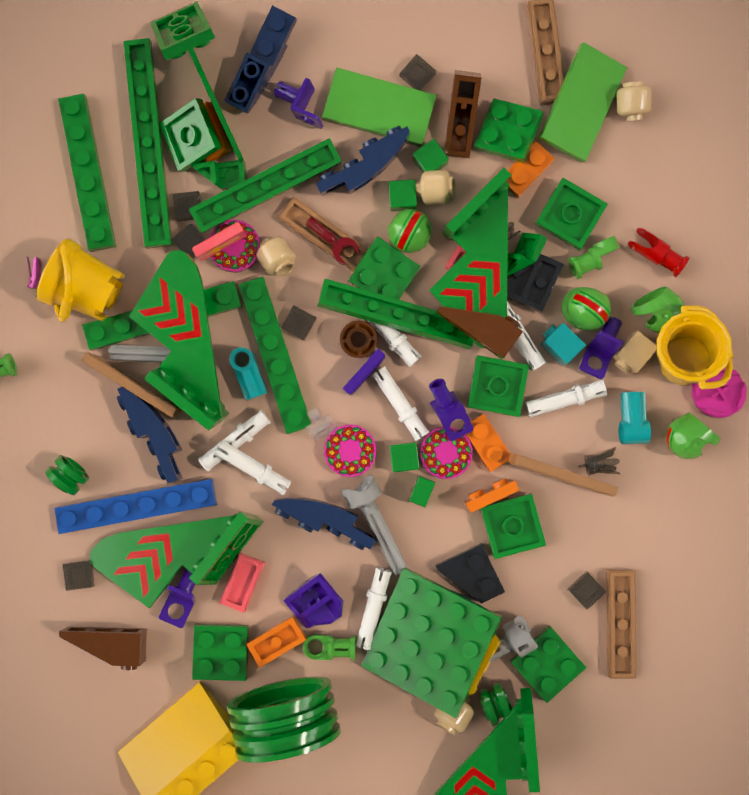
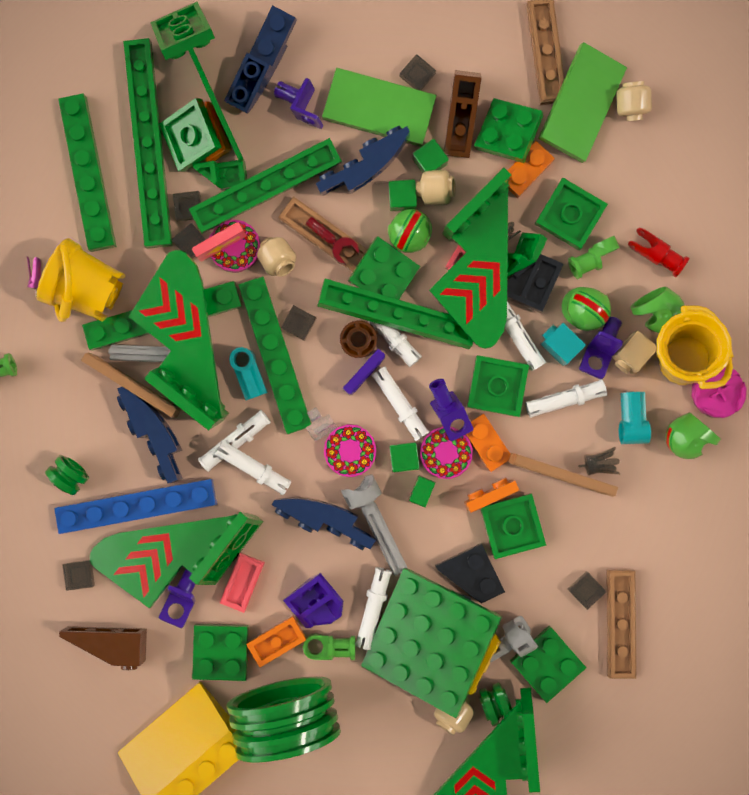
(488, 330): reddish brown slope -> none

